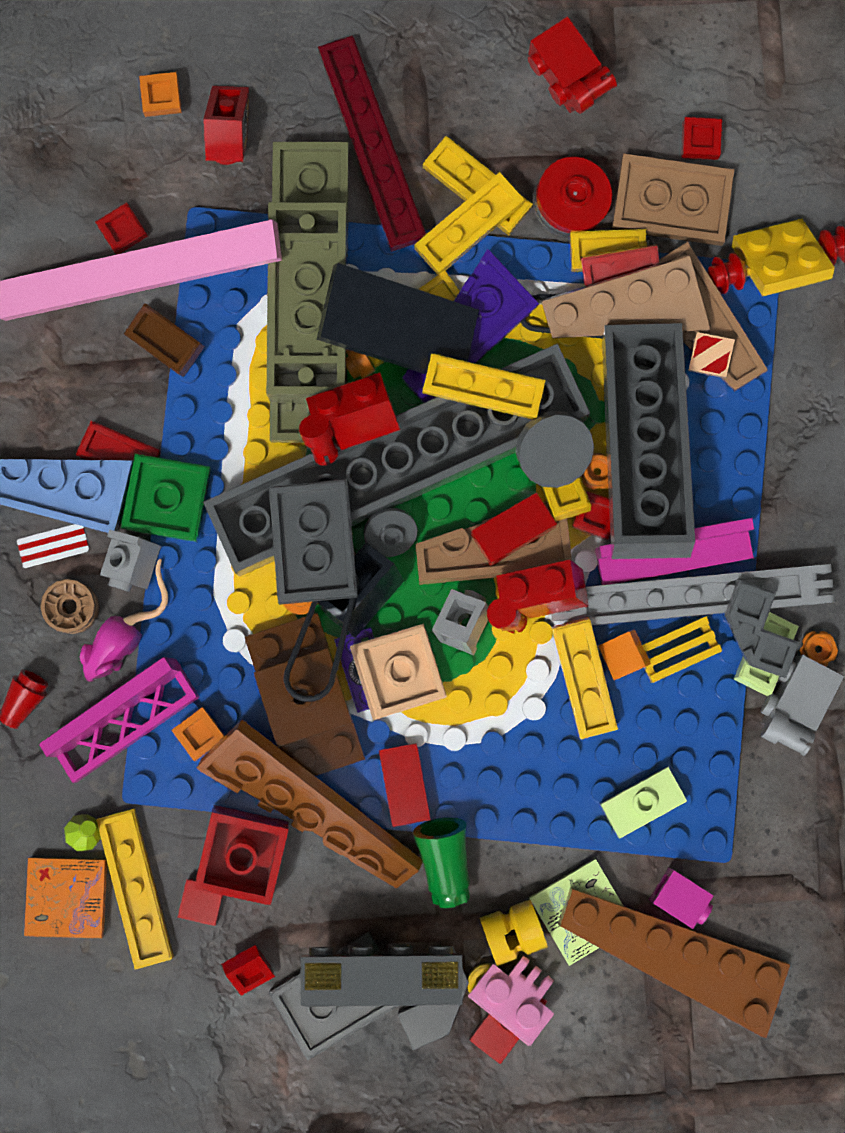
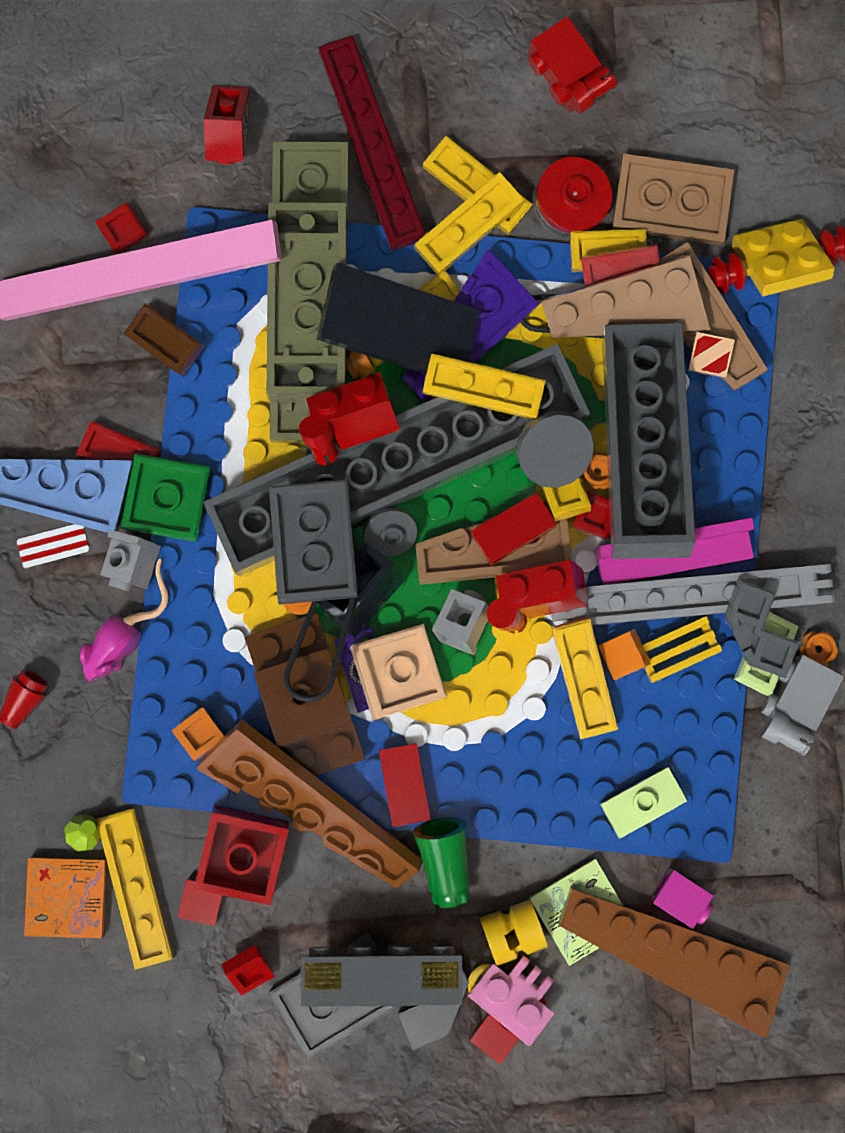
(67, 591): medium nougat wheel -> none
(113, 706): dark pink fence -> none
(160, 94): orange plate -> none
(701, 138): red plate -> none

